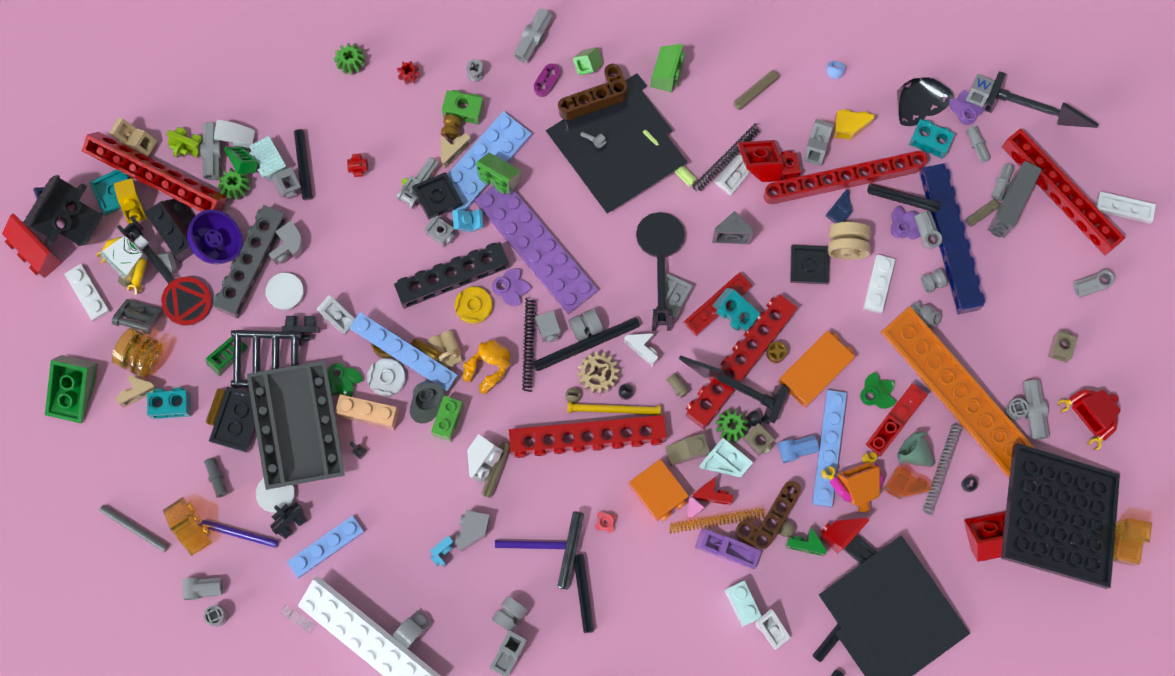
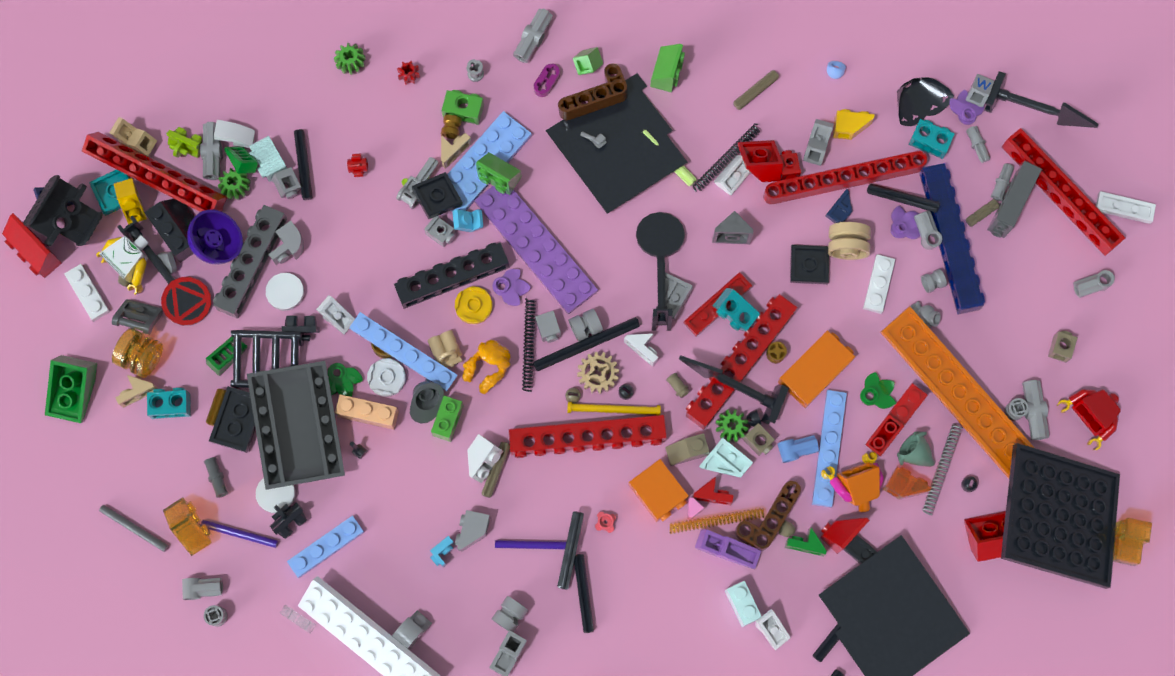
(426, 348): pearl gold axle -> none

